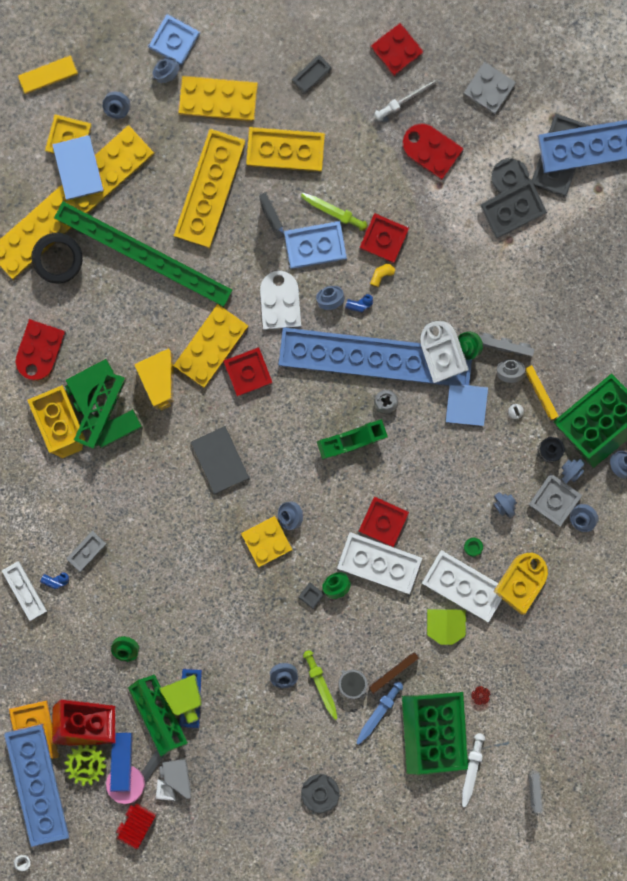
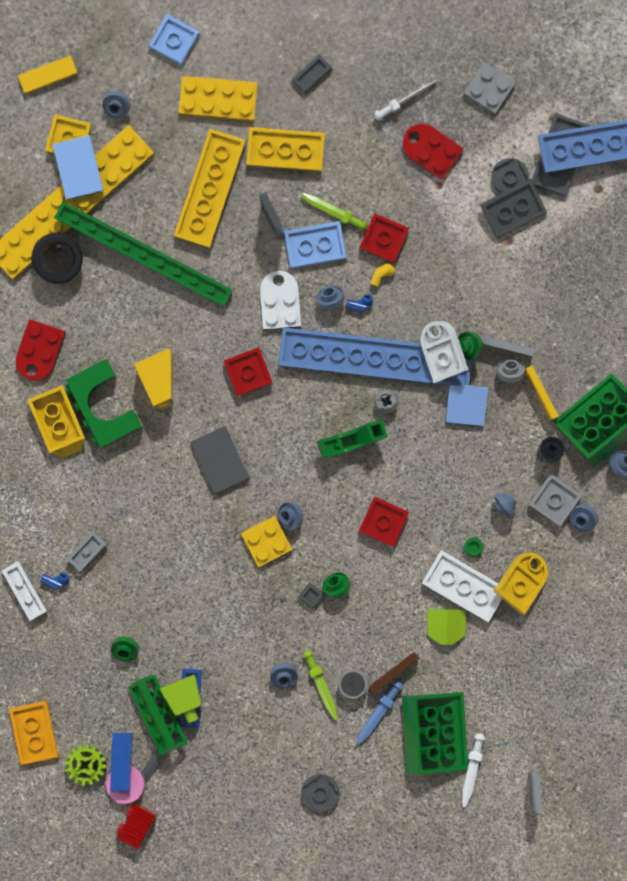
(23, 867): white hinge -> none
(36, 785): medium blue plate -> none
(82, 723): red slope -> none
(106, 412): green fence -> none
(164, 791): white tile -> none
(166, 70): sand blue plate -> none
(177, 776): light grey slope -> none
(211, 346): yellow plate -> none
(379, 563): white plate -> none
(397, 49): red plate -> none
(480, 700): clear red plate -> none
(511, 411): white hinge -> none
(572, 470): sand blue plate -> none

